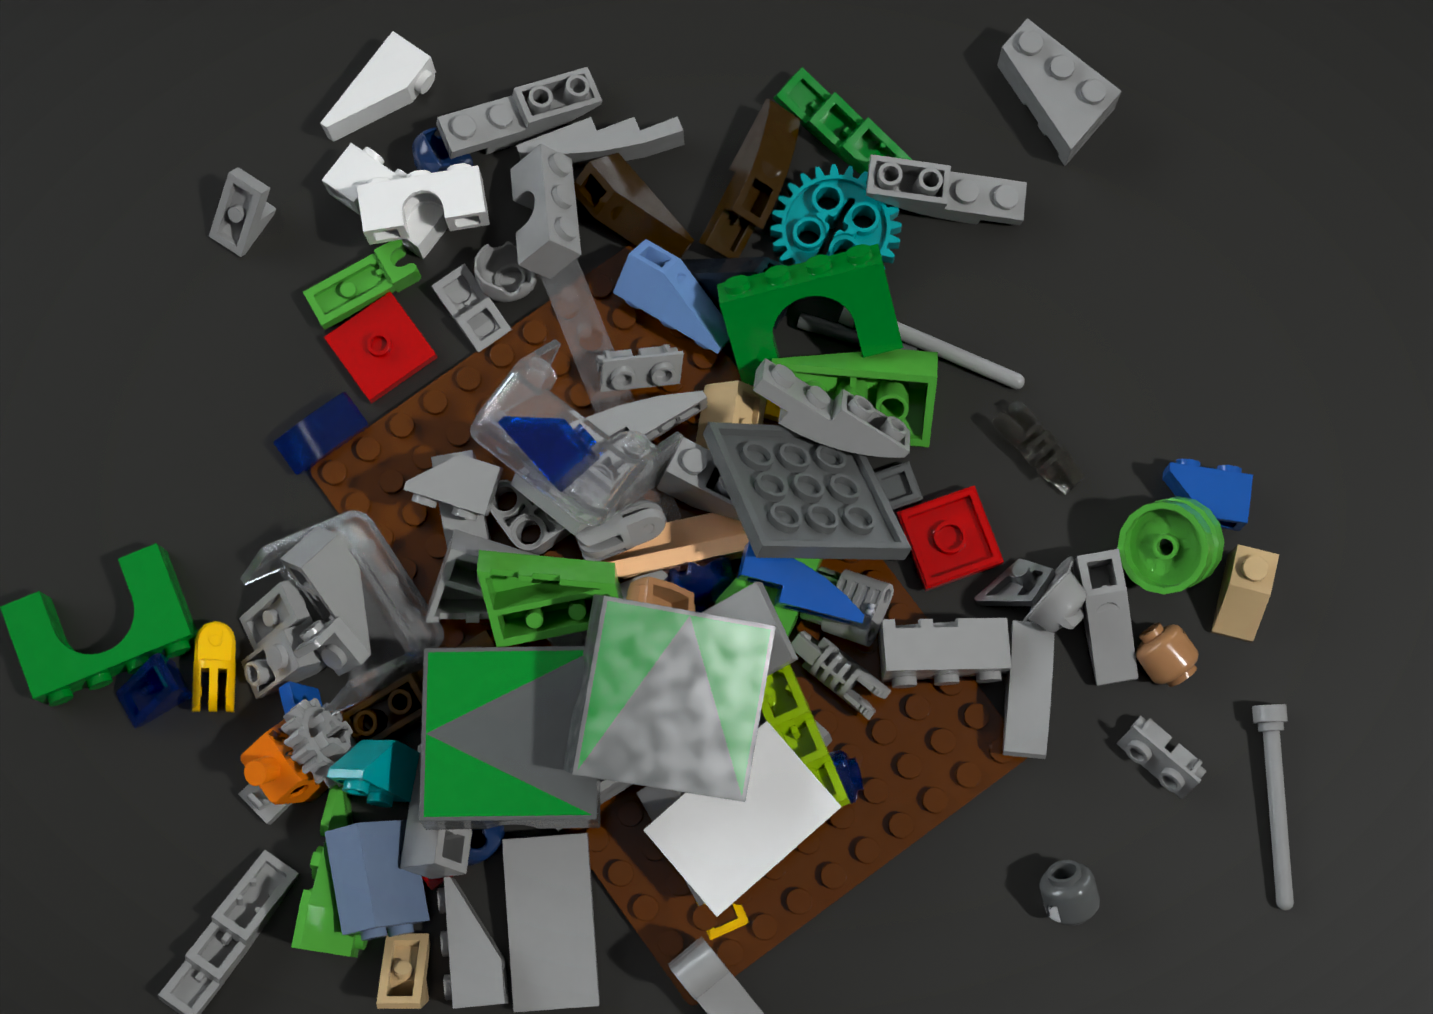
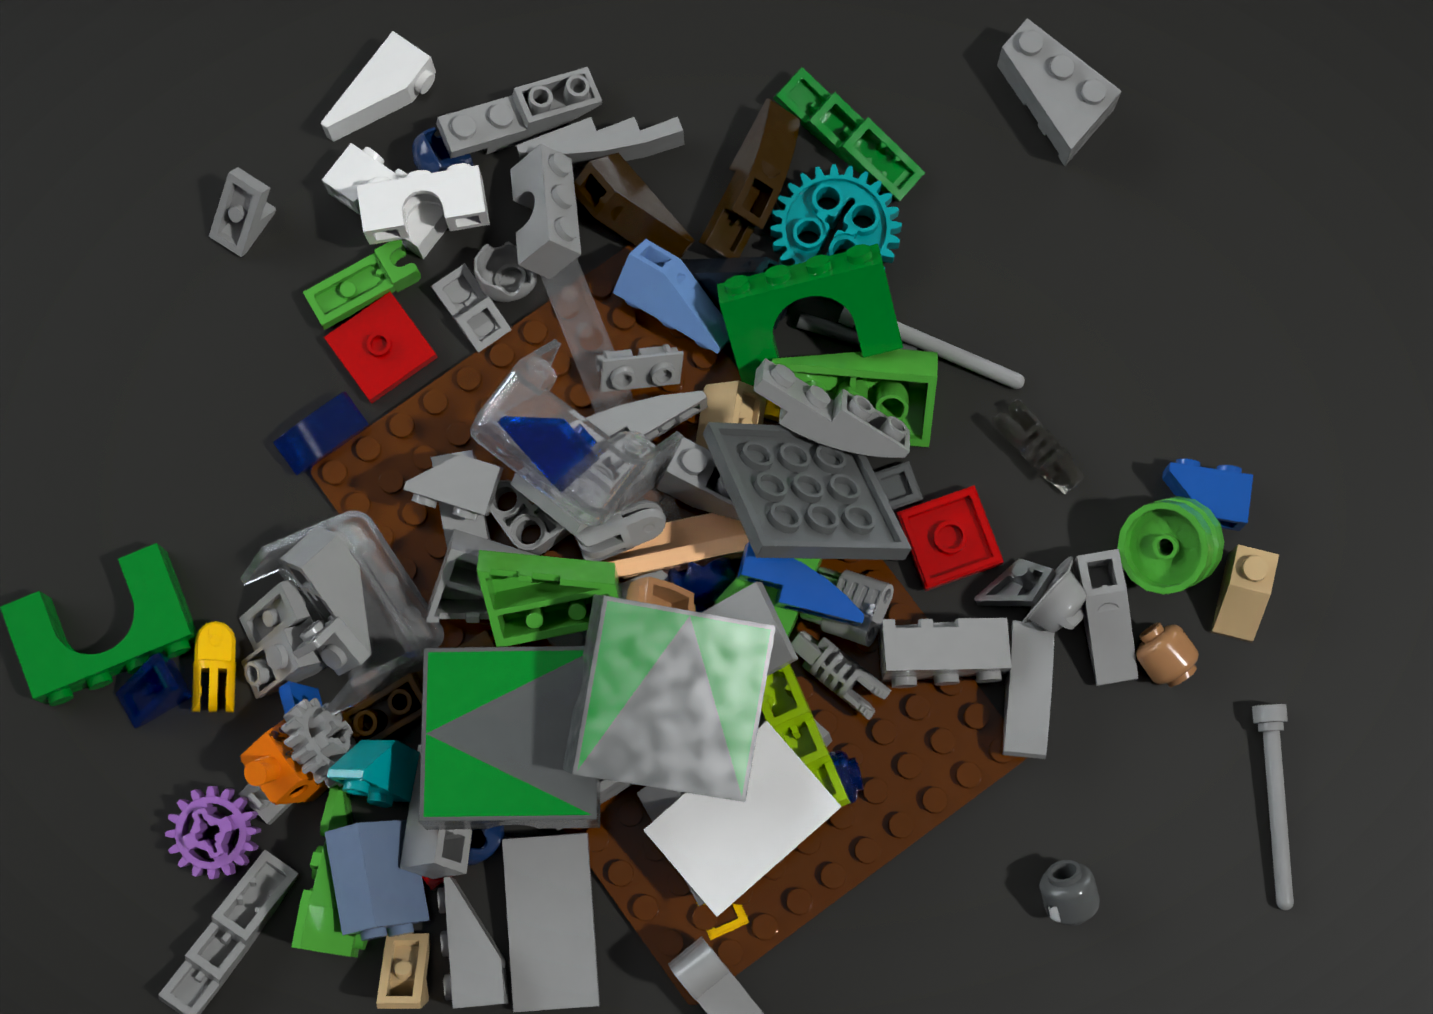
(204, 818): none -> medium lavender gear
(945, 194): light grey slope -> none
(1175, 770): light grey hinge -> none

